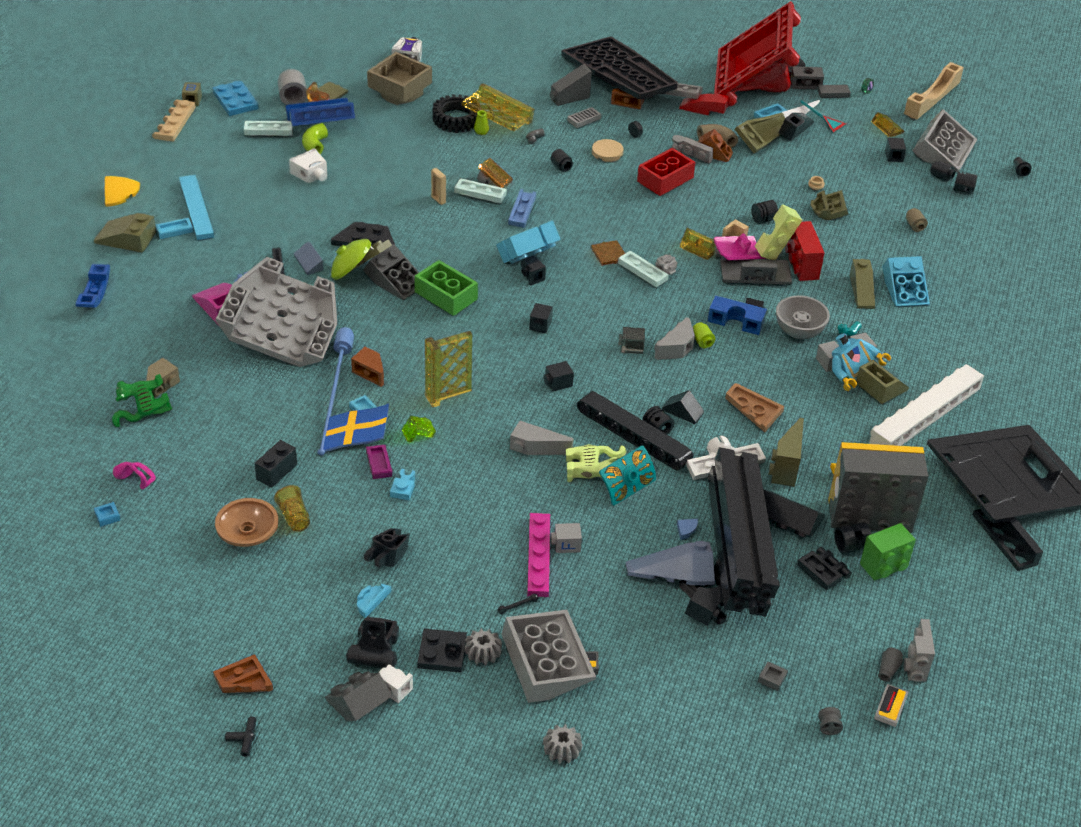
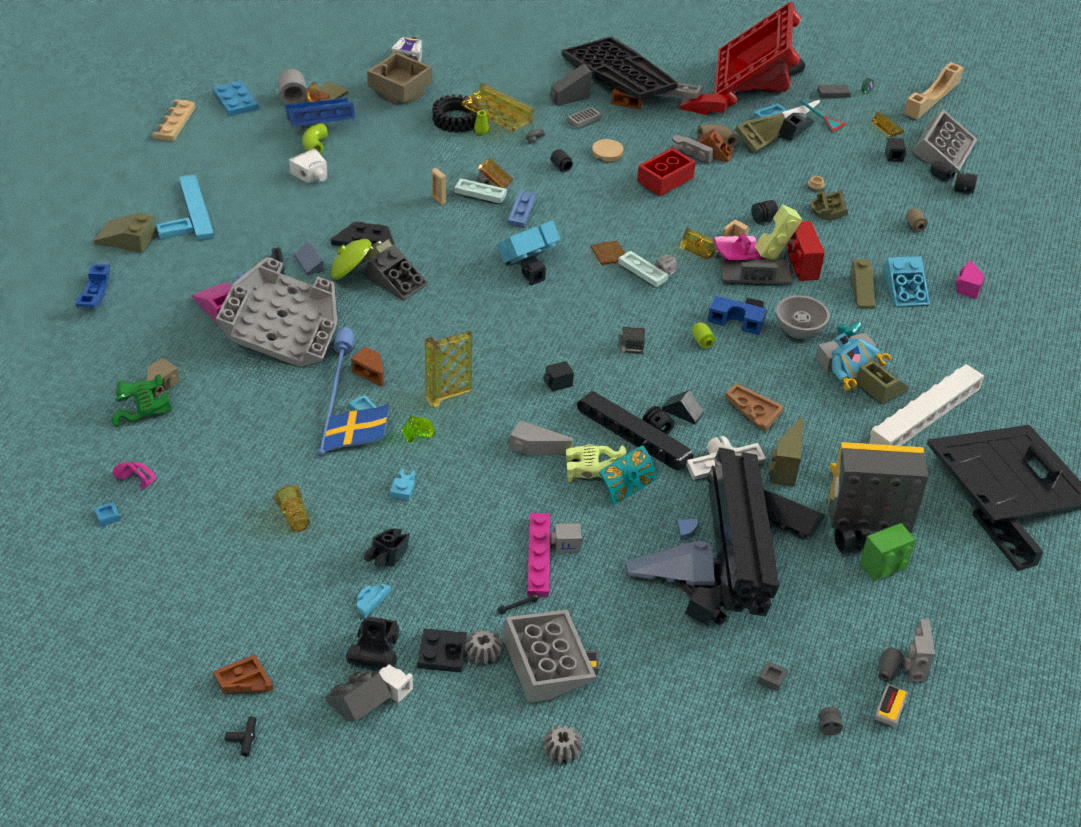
(119, 189): yellow brick -> none
(192, 92): olive brick -> none
(246, 522): medium nougat dish -> none
(268, 128): light aqua plate -> none
(276, 463): black brick -> none
(379, 461): magenta tile -> none
(446, 287): bright green brick -> none
(541, 318): black brick -> none
(635, 129): black tile -> none
(676, 342): light grey slope -> none
(806, 77): dark grey brick -> none
(817, 567): black plate -> none
(969, 280): none -> dark pink slope
(1022, 167): black cone -> none

